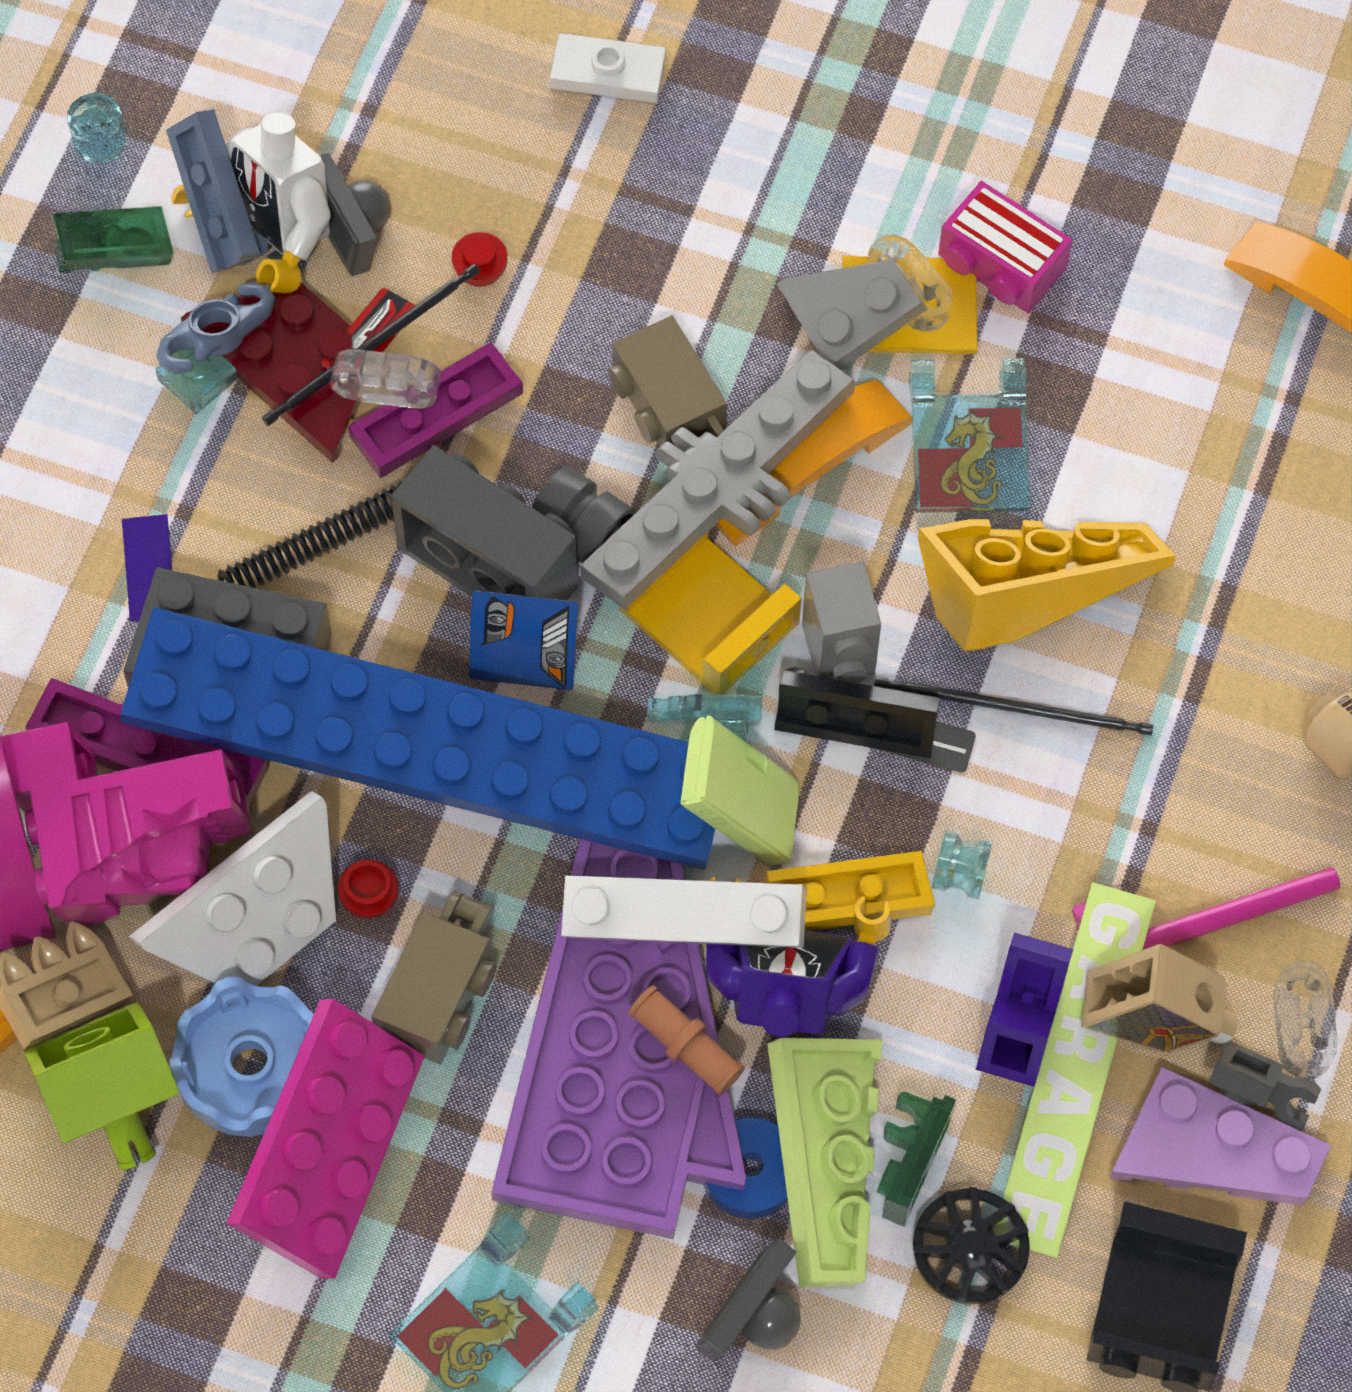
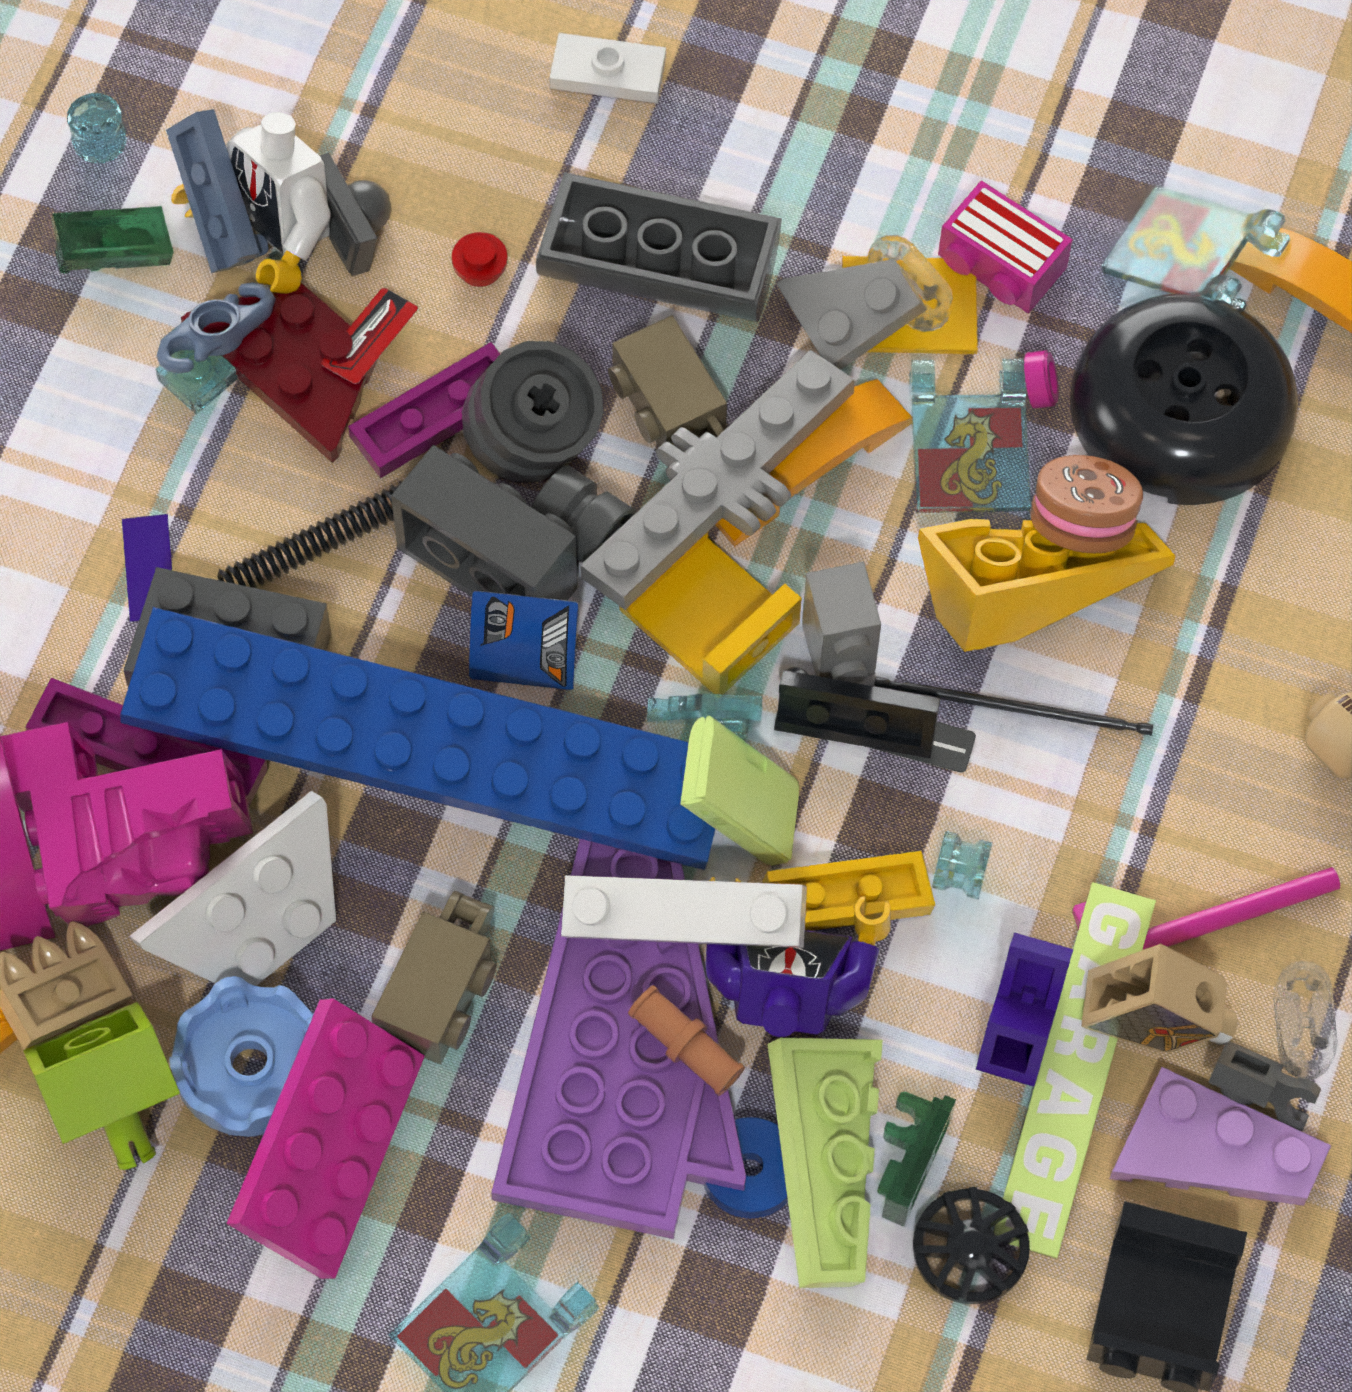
(368, 889): red plate -> none
(374, 342): black piece -> none
(385, 378): clear beam -> none
(532, 411): none -> dark grey wheel
(660, 247): none -> dark grey brick
(761, 1312): dark grey tile -> none
(1041, 379): none -> dark pink tile
(1086, 504): none -> nougat head
(1174, 428): none -> black brick
(1191, 244): none -> clear light blue flag

